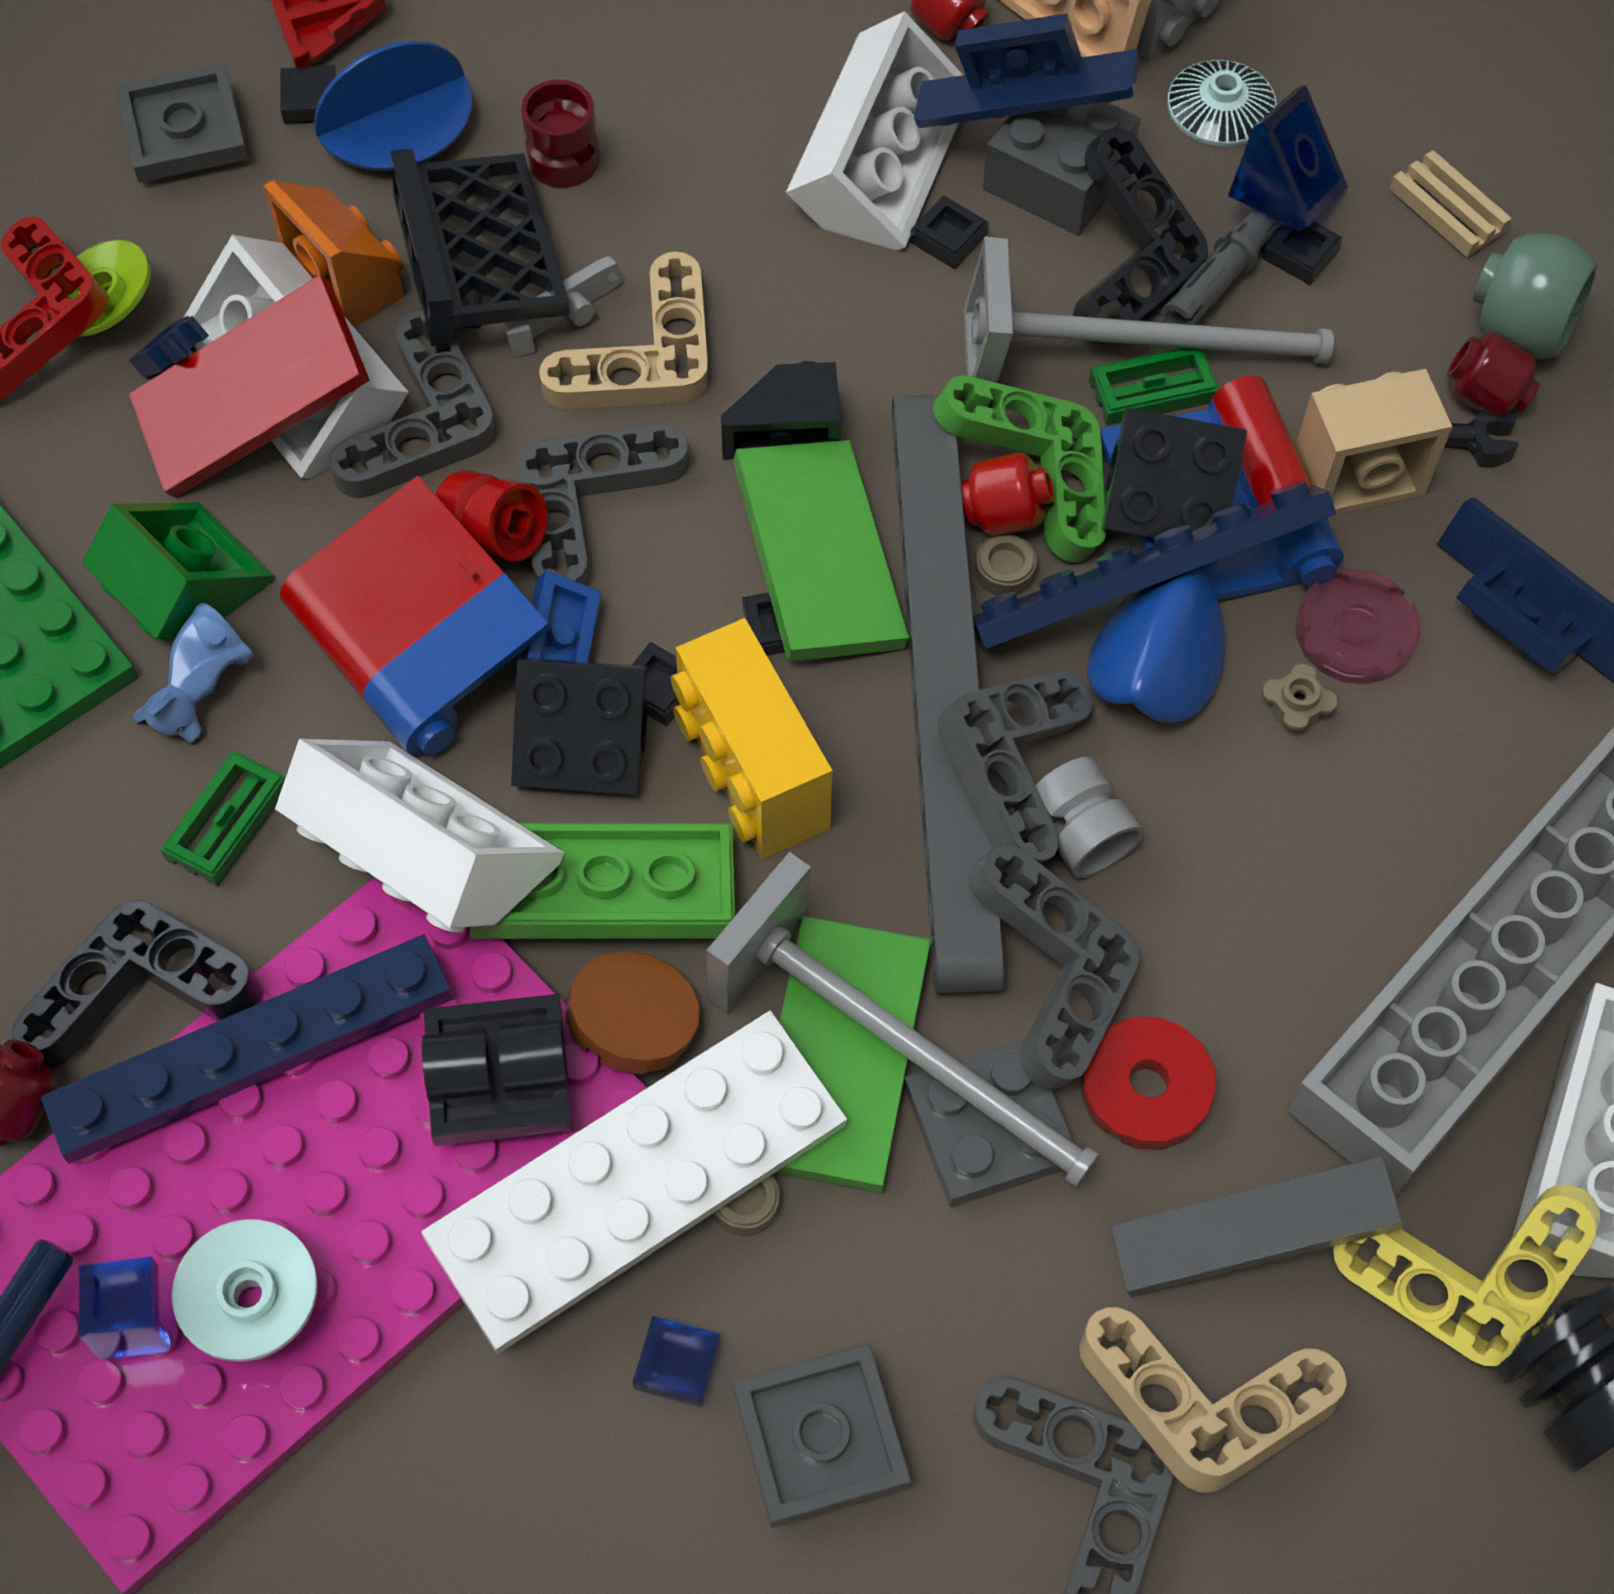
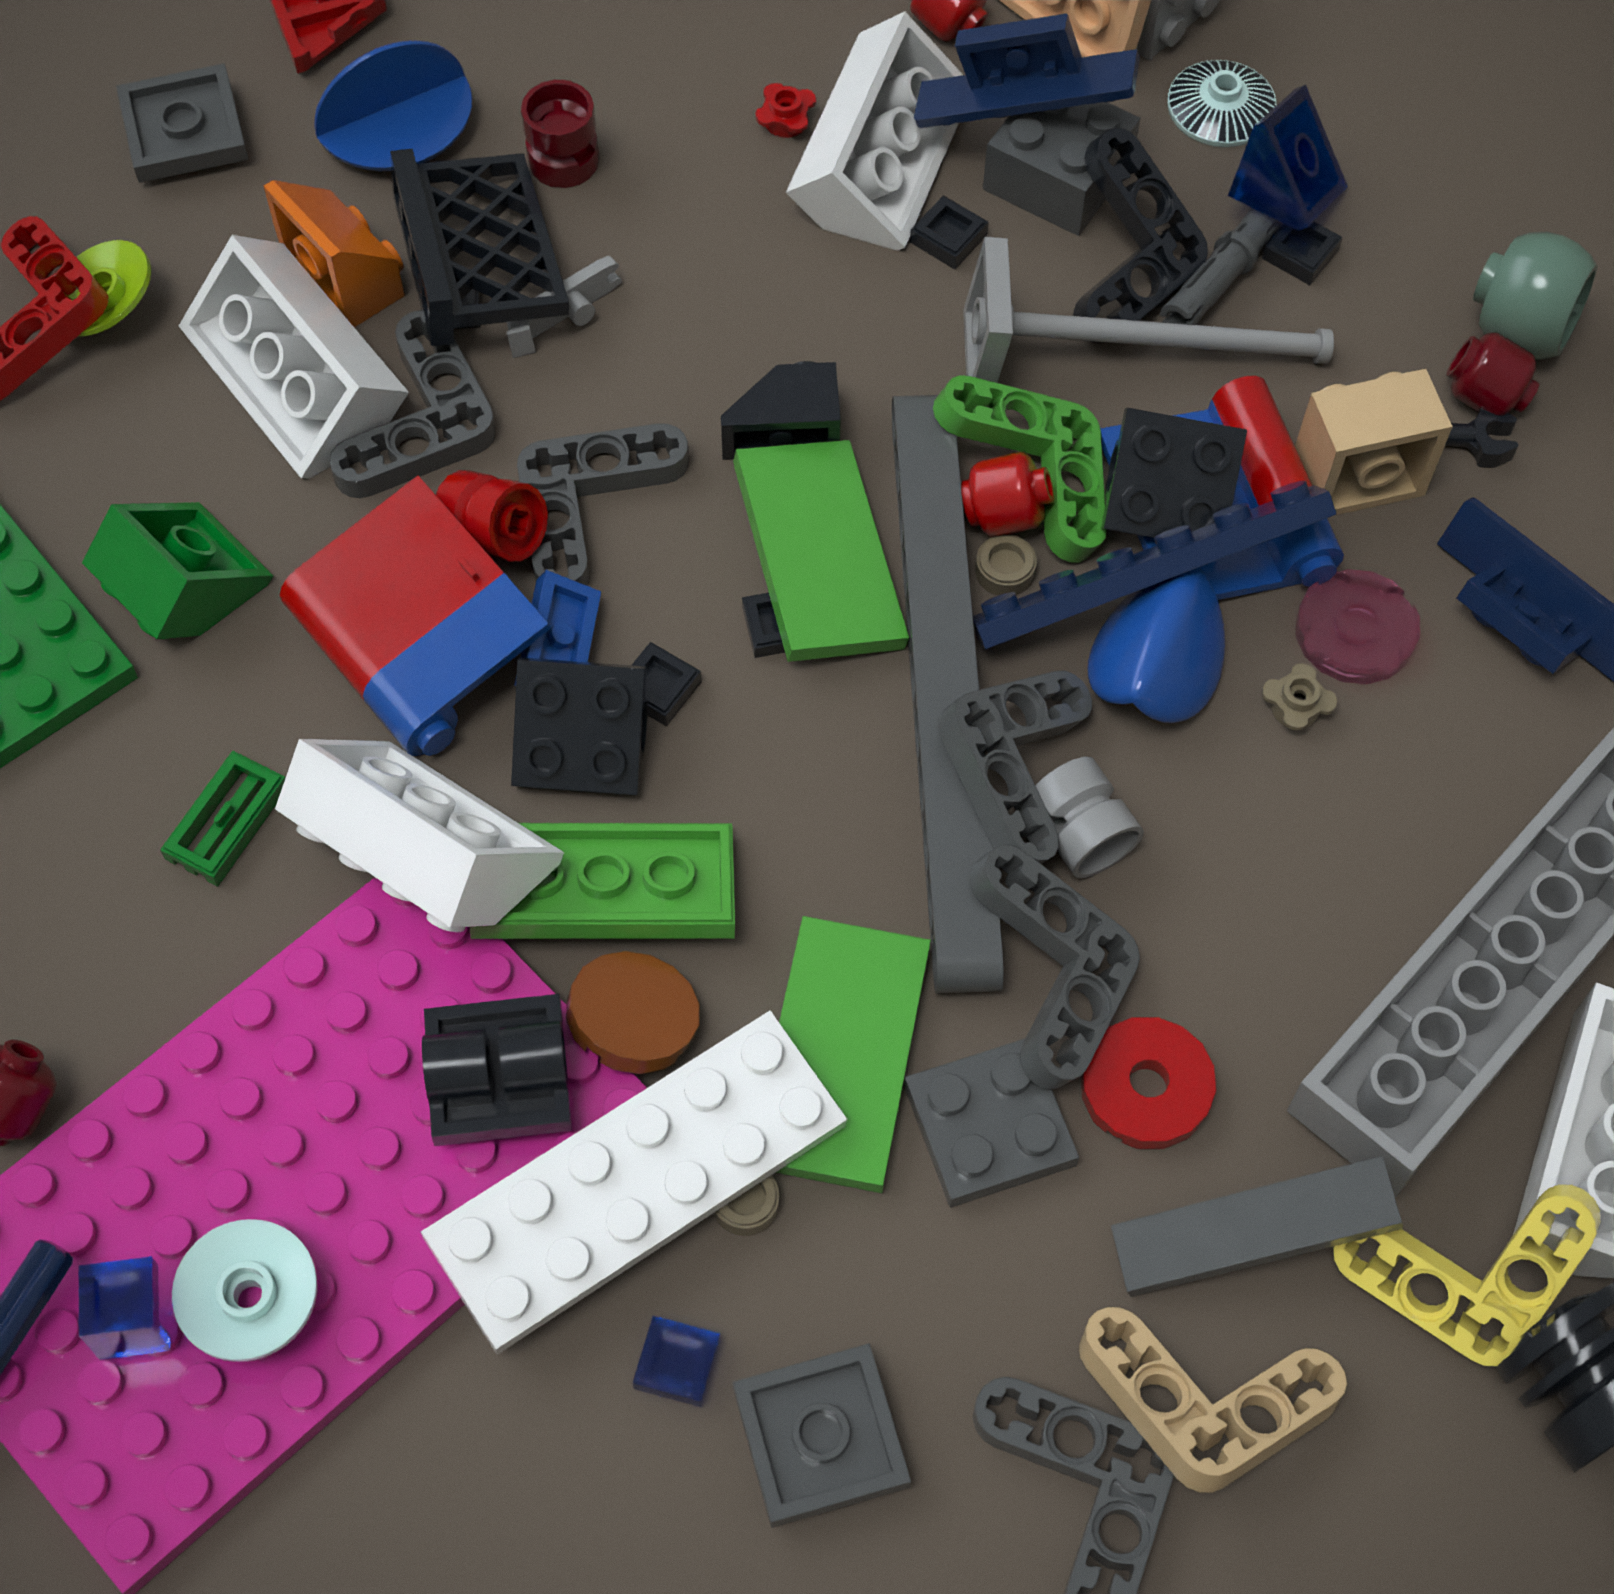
(125, 962): black beam -> none
(169, 346): dark blue plate -> none
(196, 661): medium blue animal -> none
(245, 1049): dark blue plate -> none
(248, 386): tile -> none
(302, 90): black tile -> none
(654, 363): tan beam -> none
(752, 739): yellow brick -> none
(762, 936): light grey tile -> none
(785, 110): none -> red plate
(1157, 391): green tile -> none
(1456, 198): tan tile -> none

